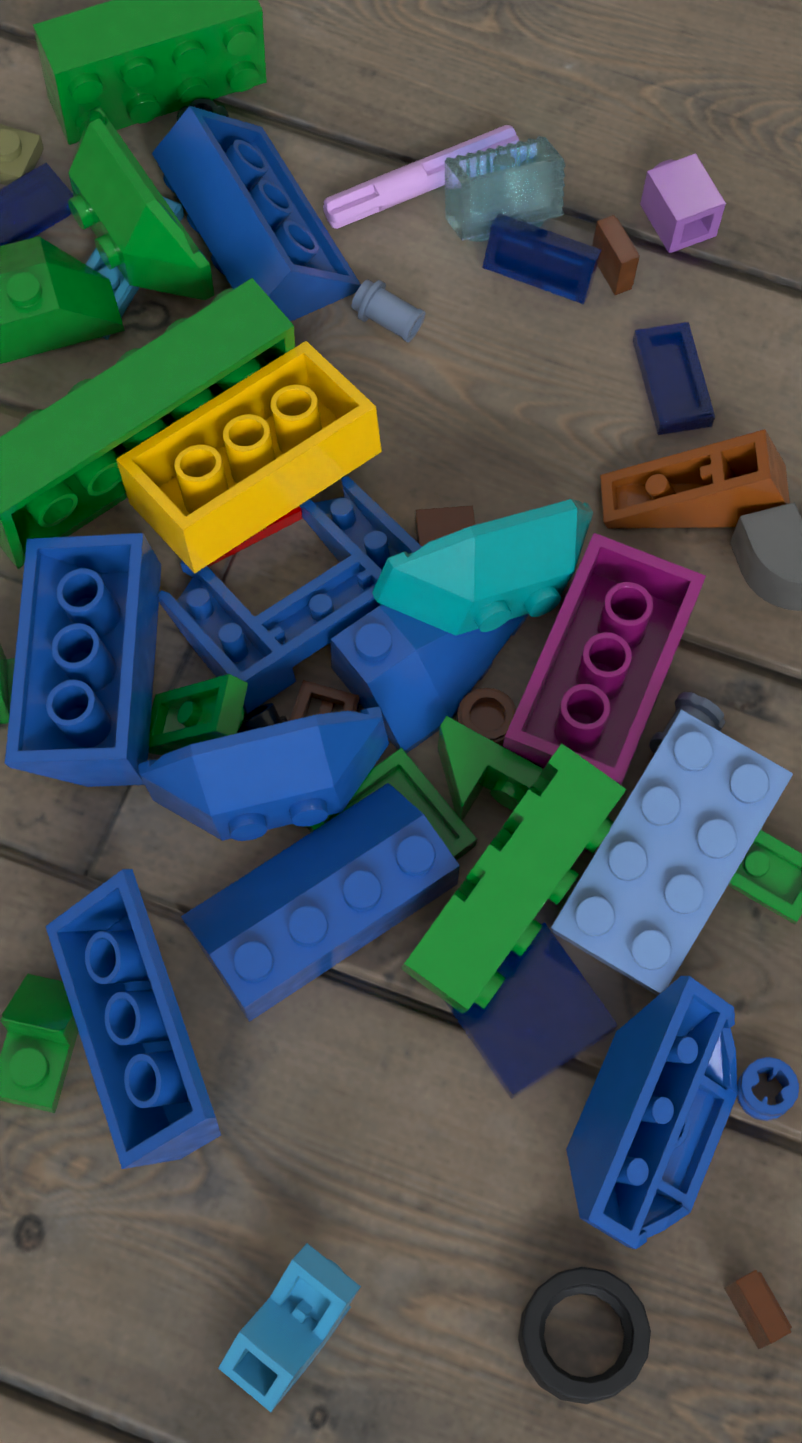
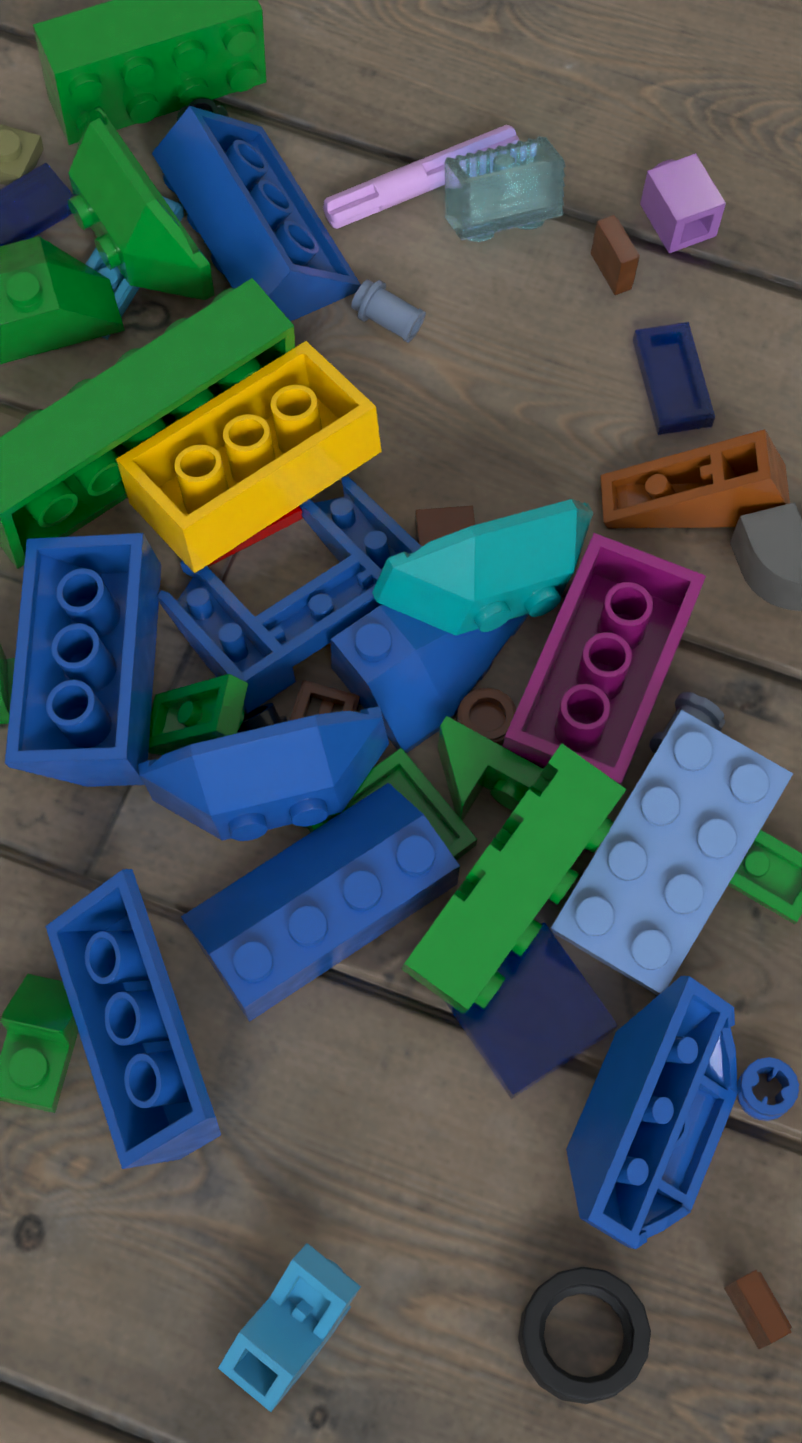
(541, 258): clear blue tile -> none

